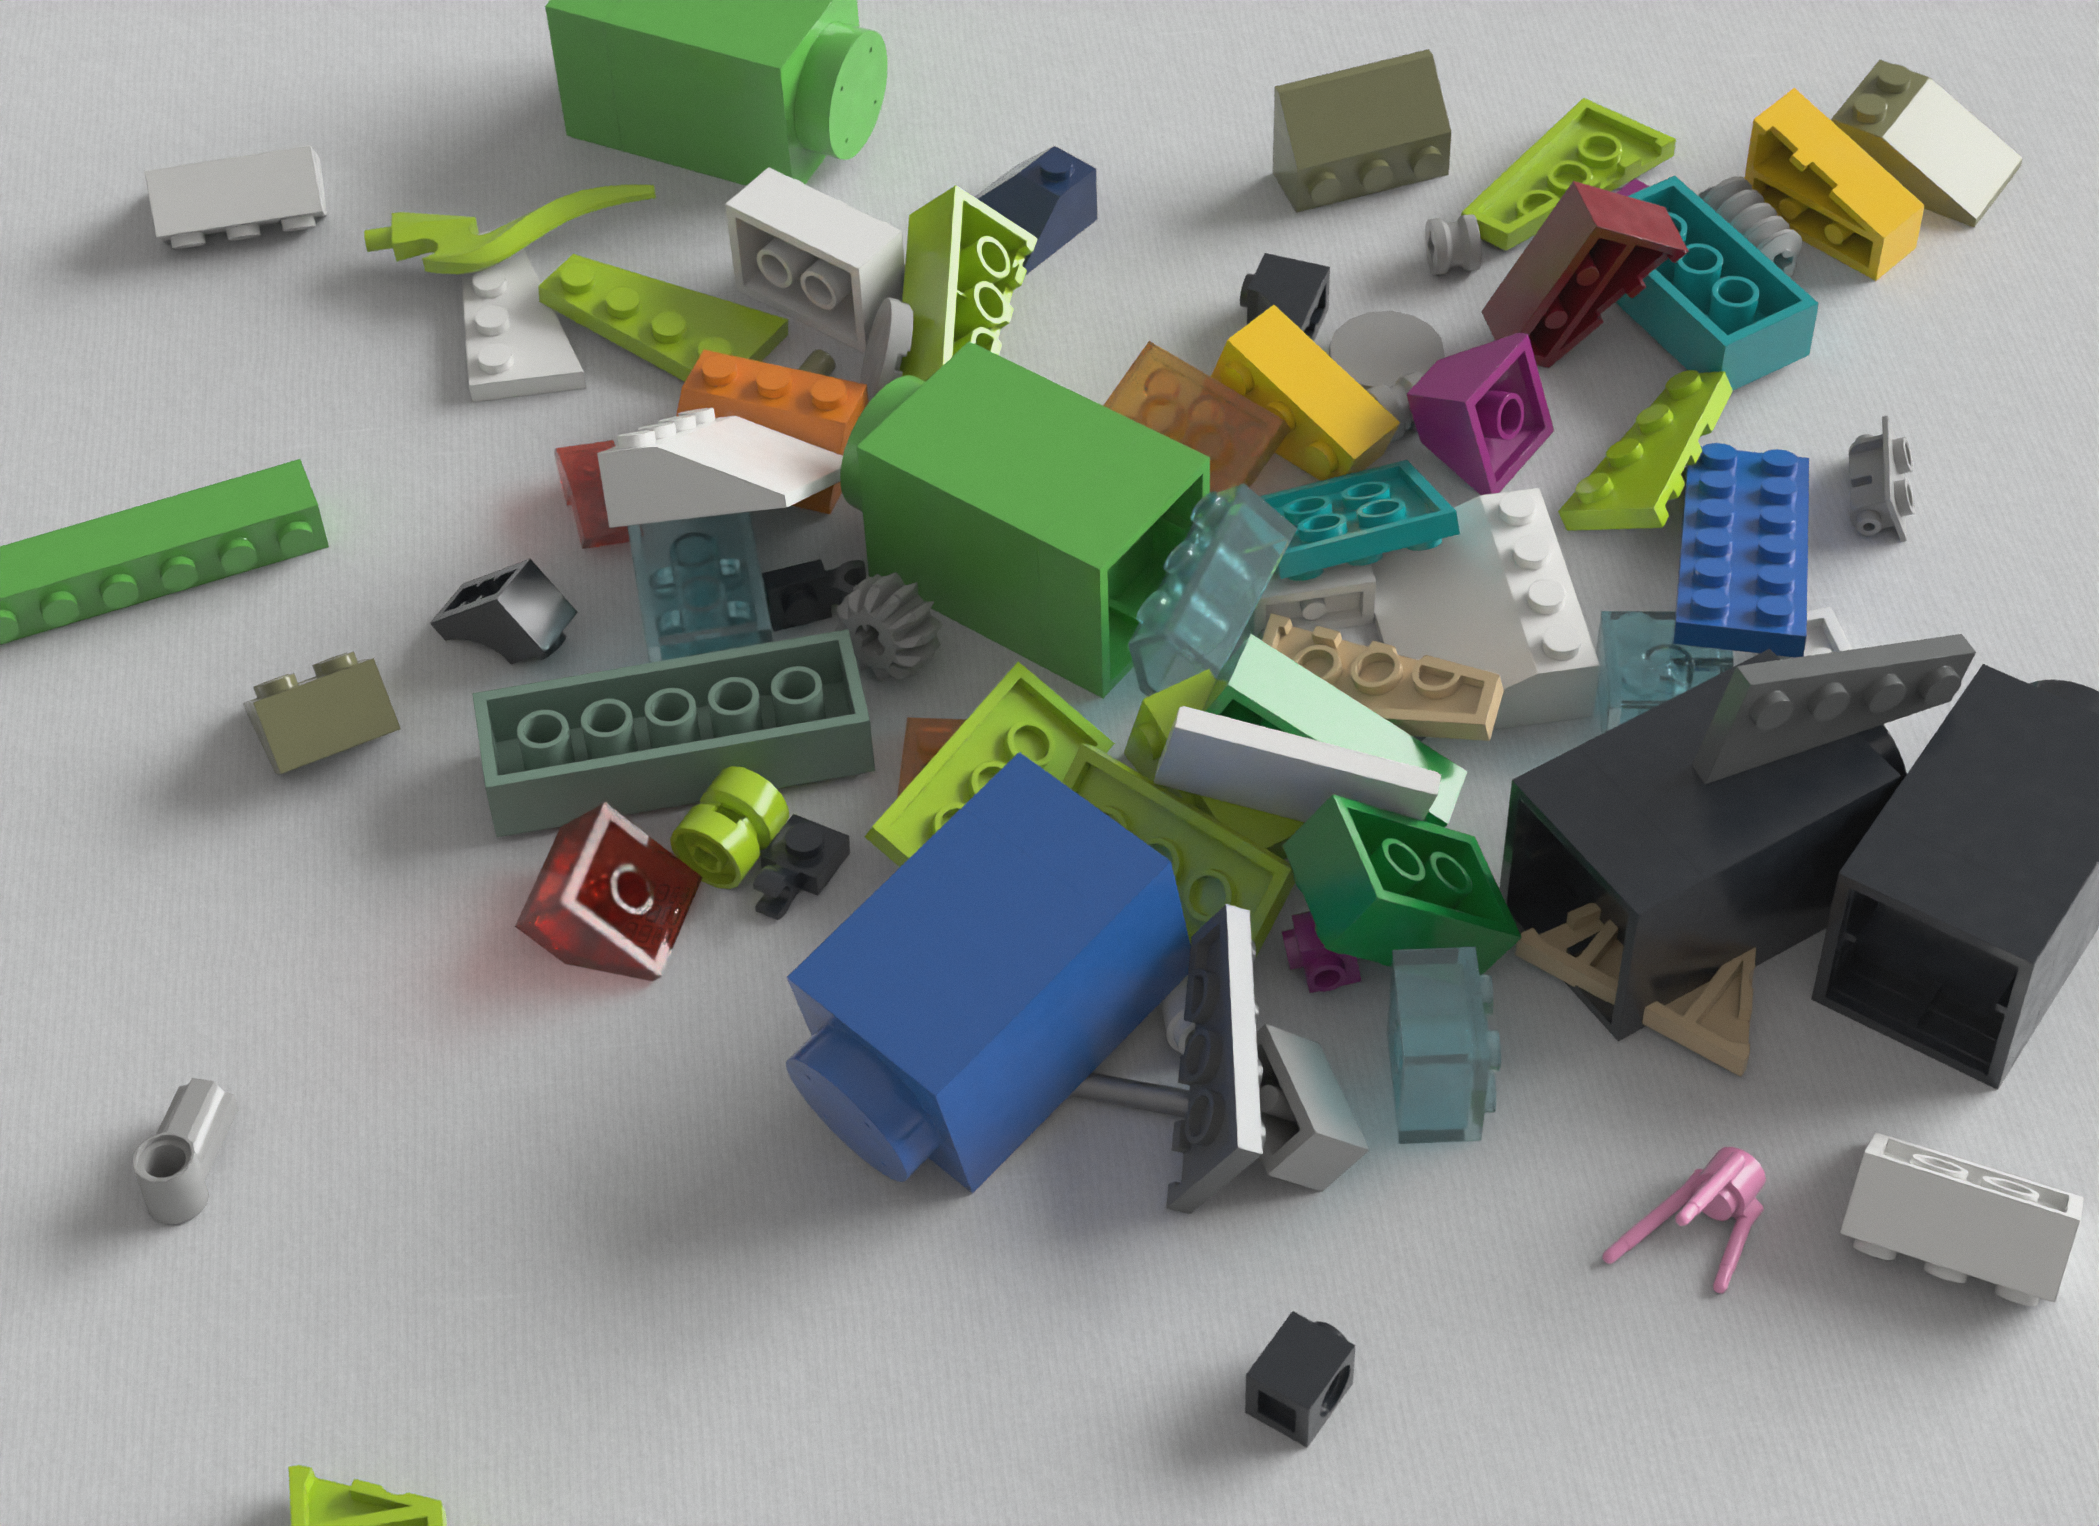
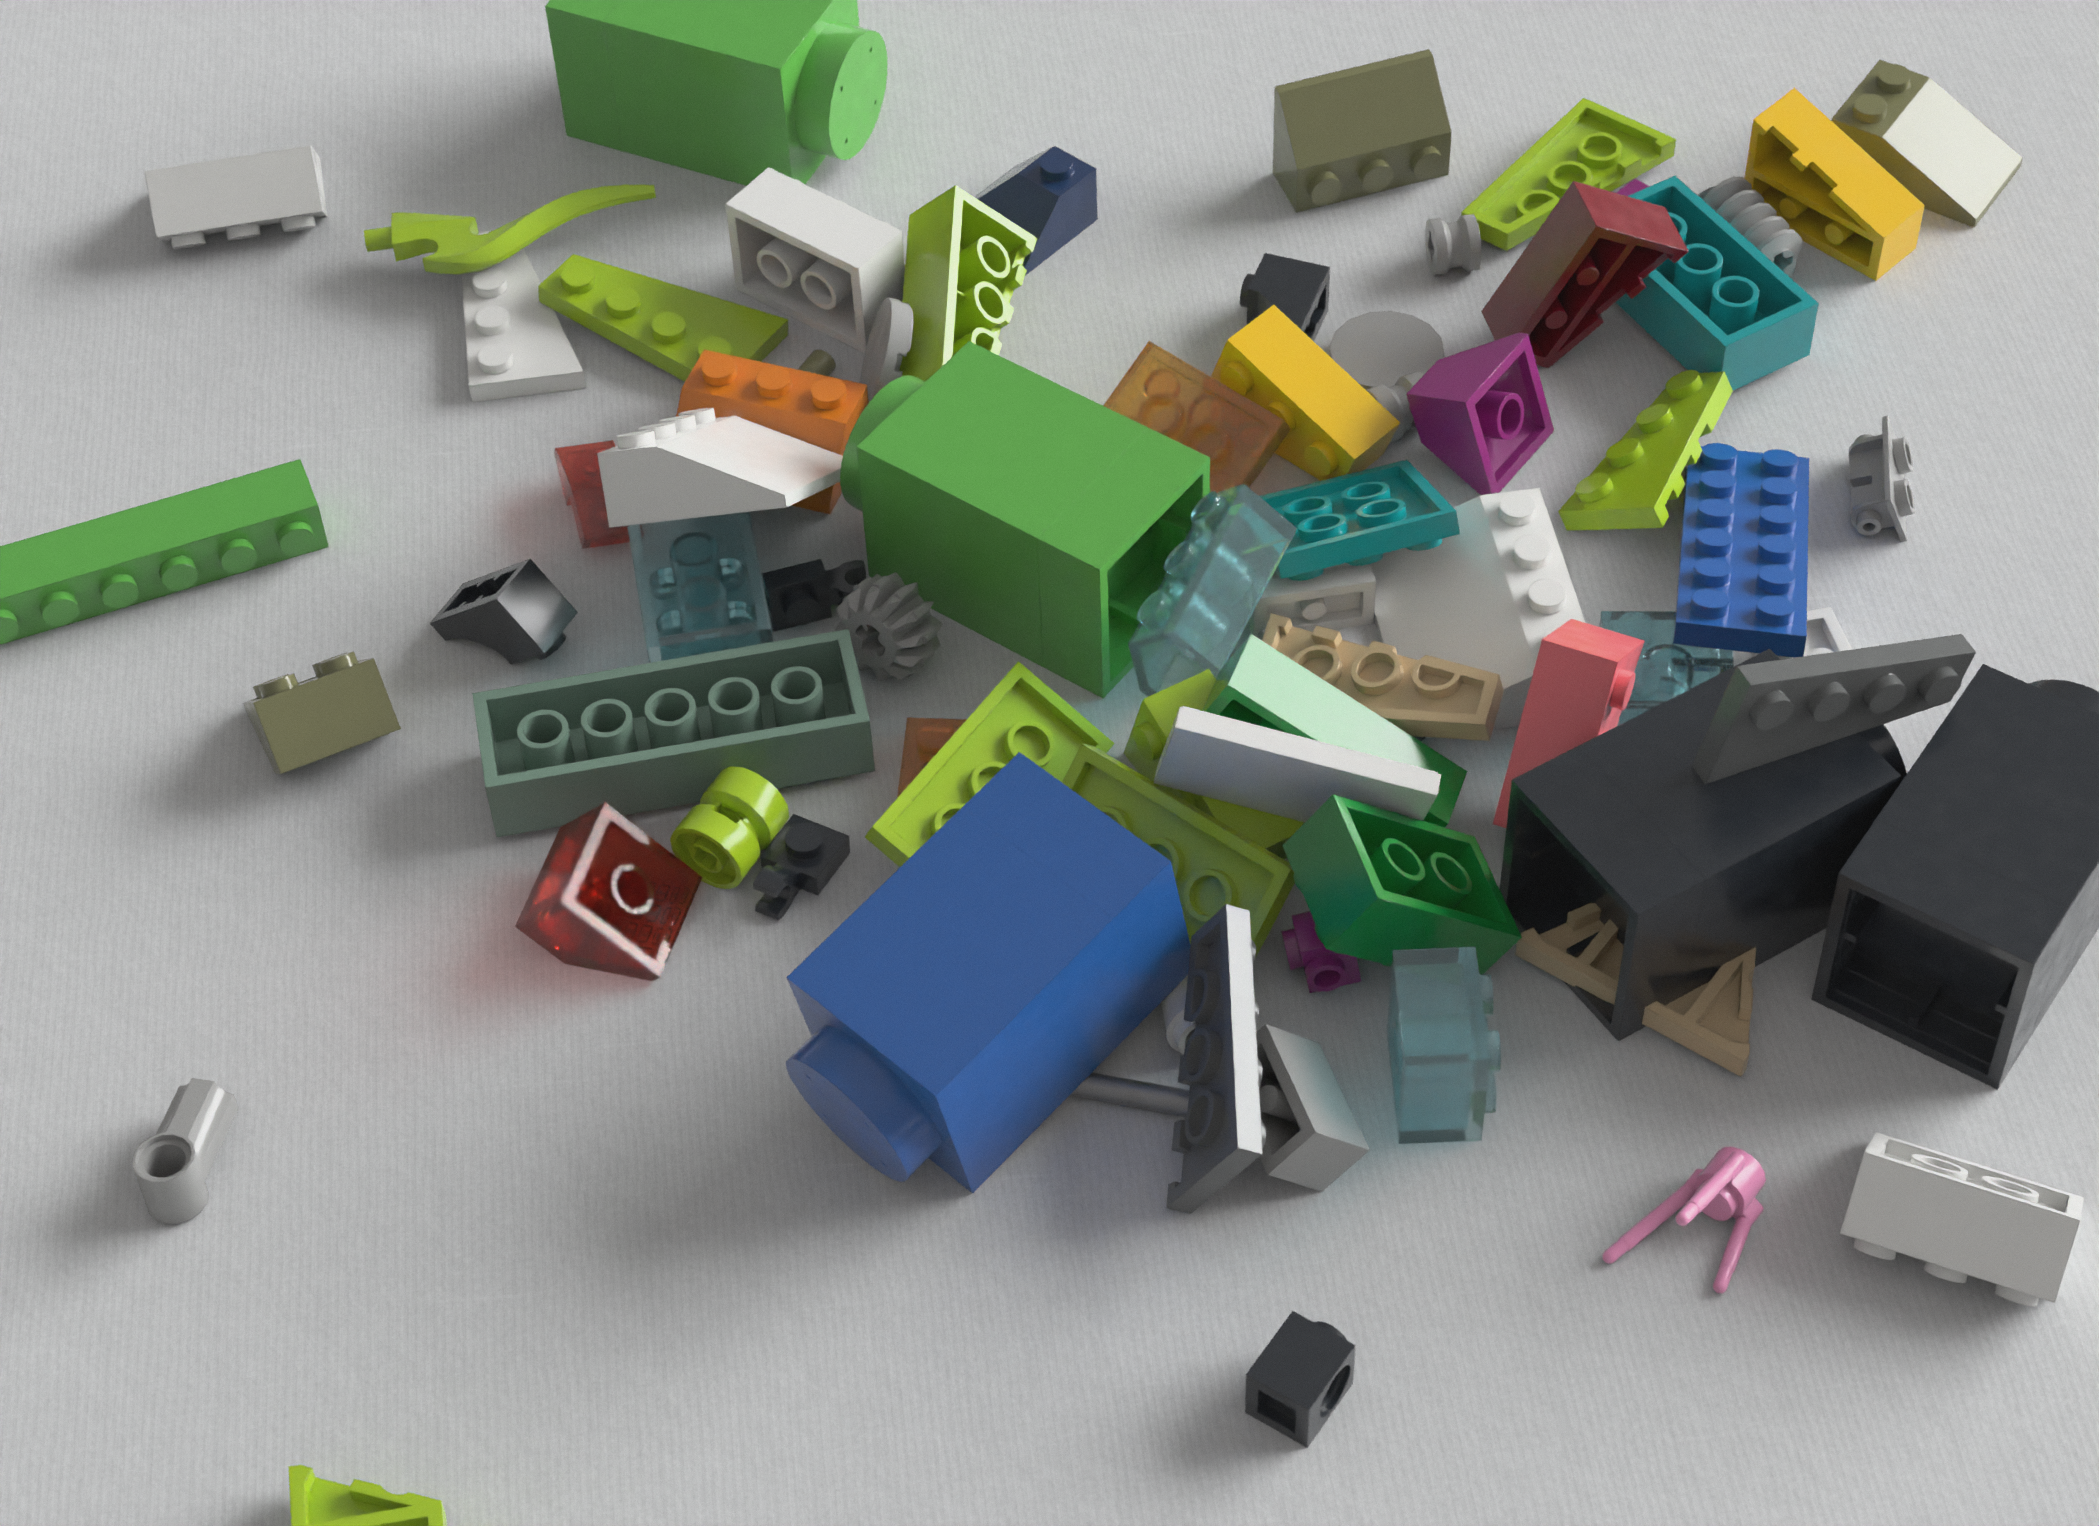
(1573, 696): none -> coral wedge

